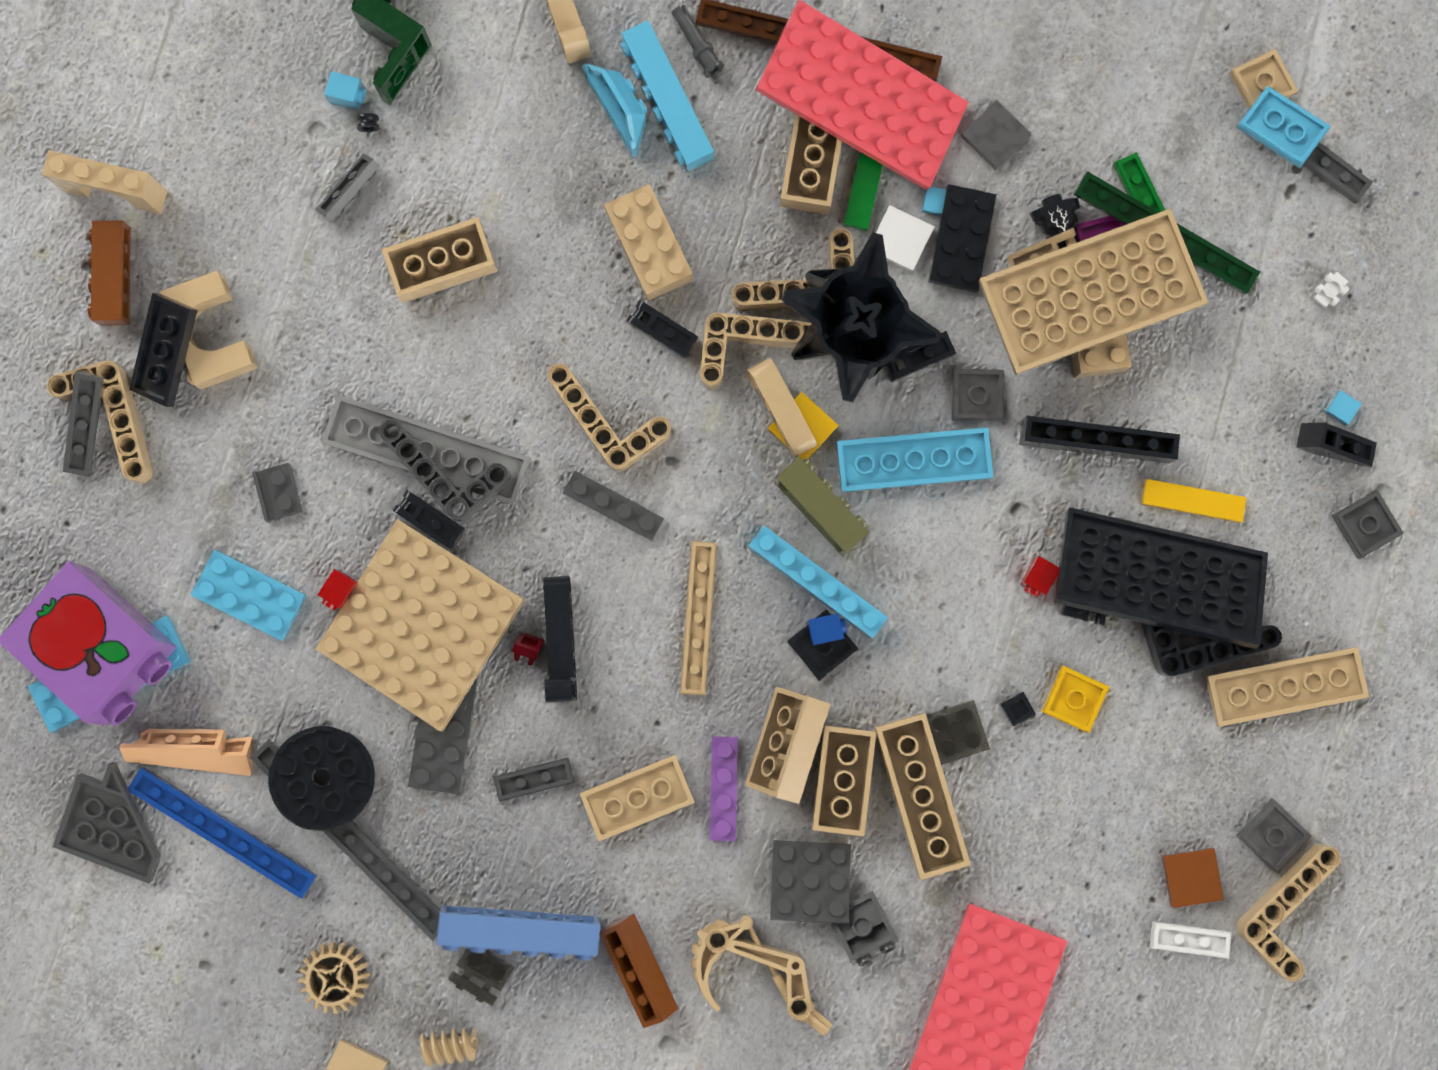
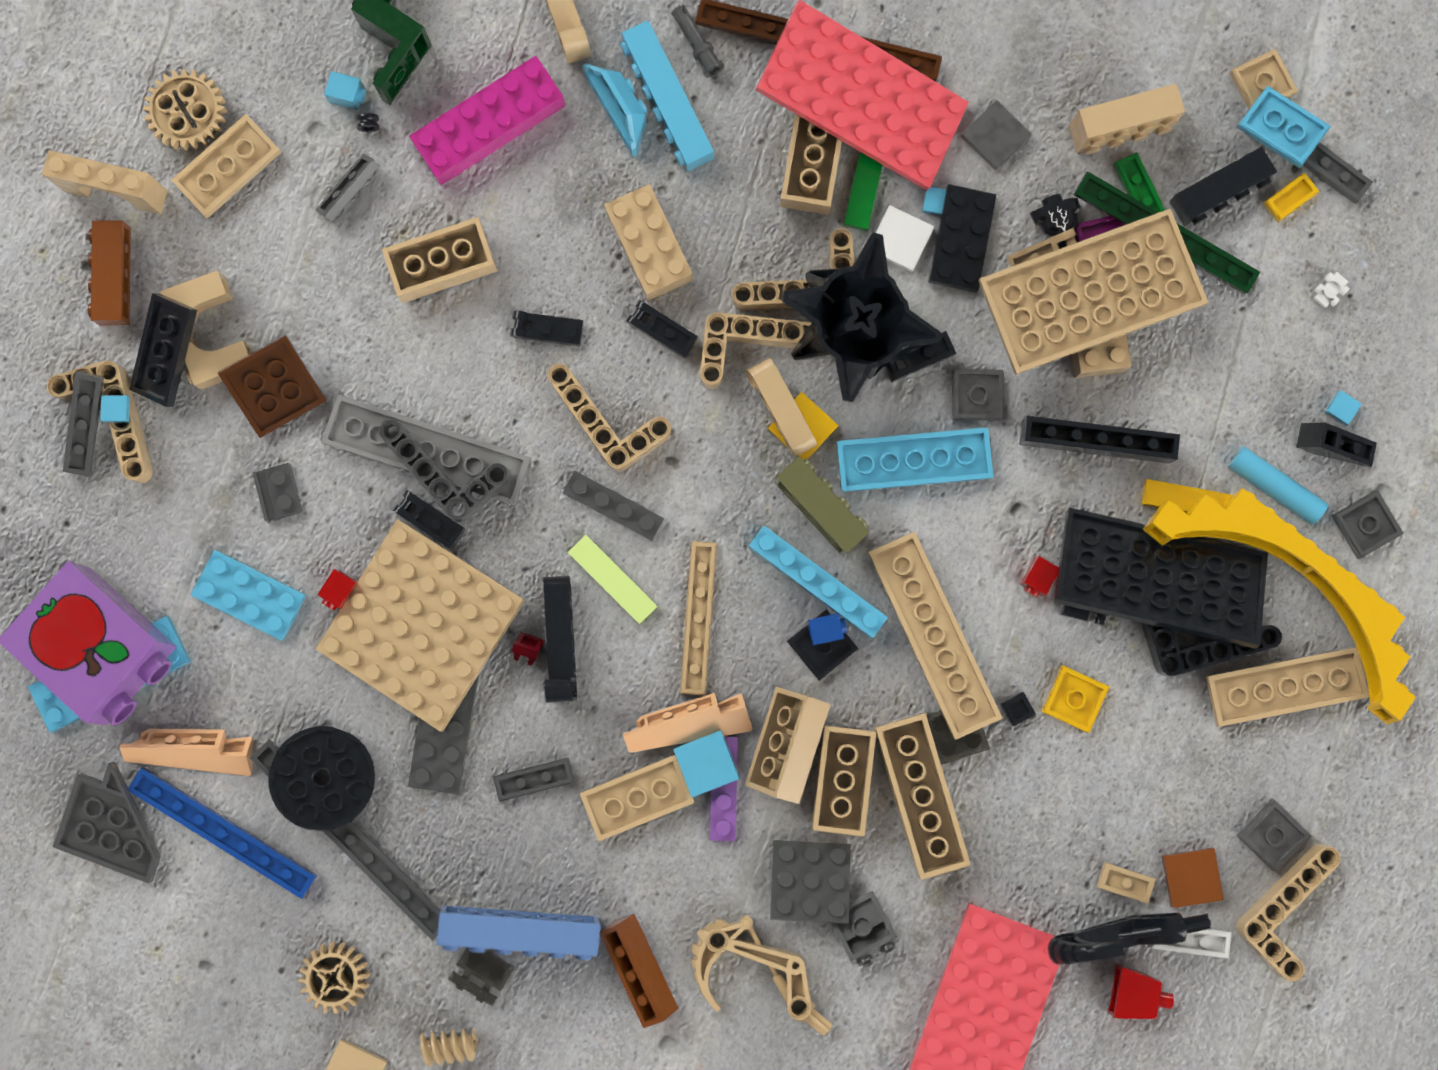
(115, 408): none -> medium azure tile
(164, 121): none -> tan gear
(226, 166): none -> tan plate
(272, 386): none -> reddish brown plate
(488, 120): none -> dark pink brick
(548, 328): none -> black plate
(612, 579): none -> yellowish green tile
(689, 722): none -> light nougat wedge
(706, 763): none -> medium azure tile
(935, 636): none -> tan plate
(1111, 938): none -> black piece
(1126, 119): none -> tan brick
(1126, 882): none -> tan plate
(1137, 995): none -> red torso
(1223, 186): none -> black brick
(1278, 485): none -> medium azure brick
(1291, 197): none -> yellow tile
(1365, 614): none -> yellow arch

